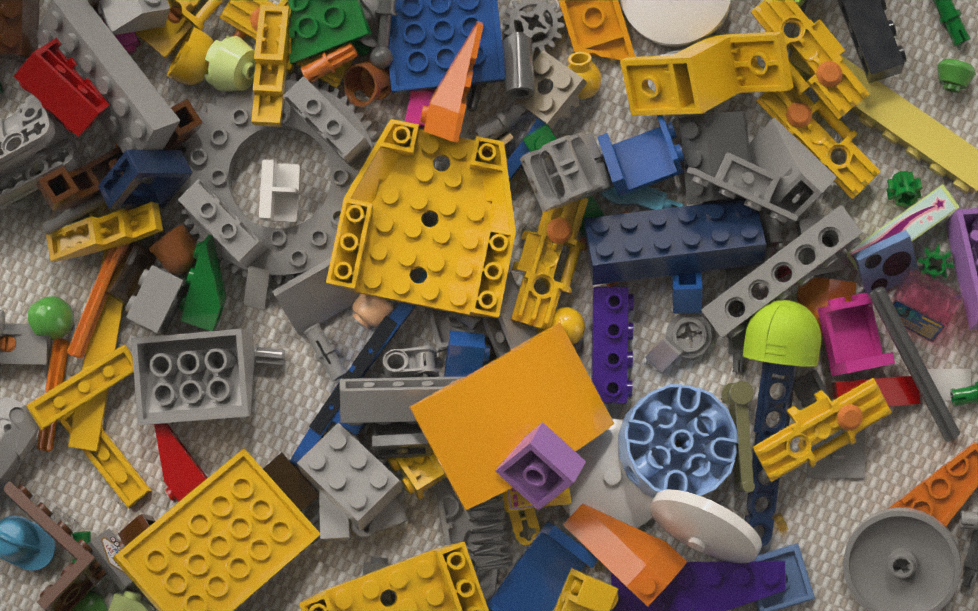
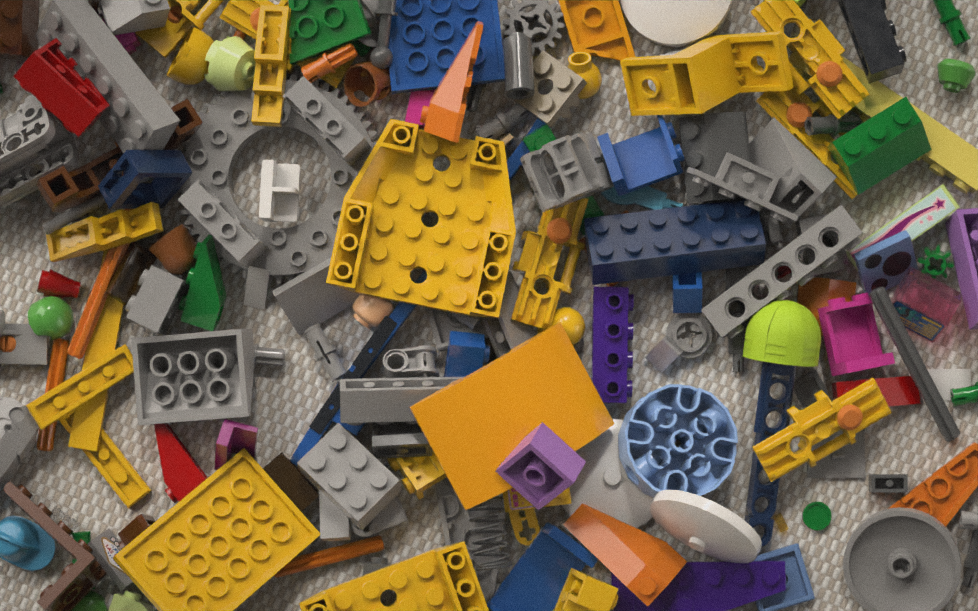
(57, 285): none -> red cone
(232, 439): none -> panel
(332, 555): none -> orange axle
(738, 396): olive piece -> none
(816, 515): none -> green piece
(831, 125): none -> dark grey axle
(880, 145): none -> green slope
(888, 483): none -> dark grey piece
(904, 188): green gear -> none

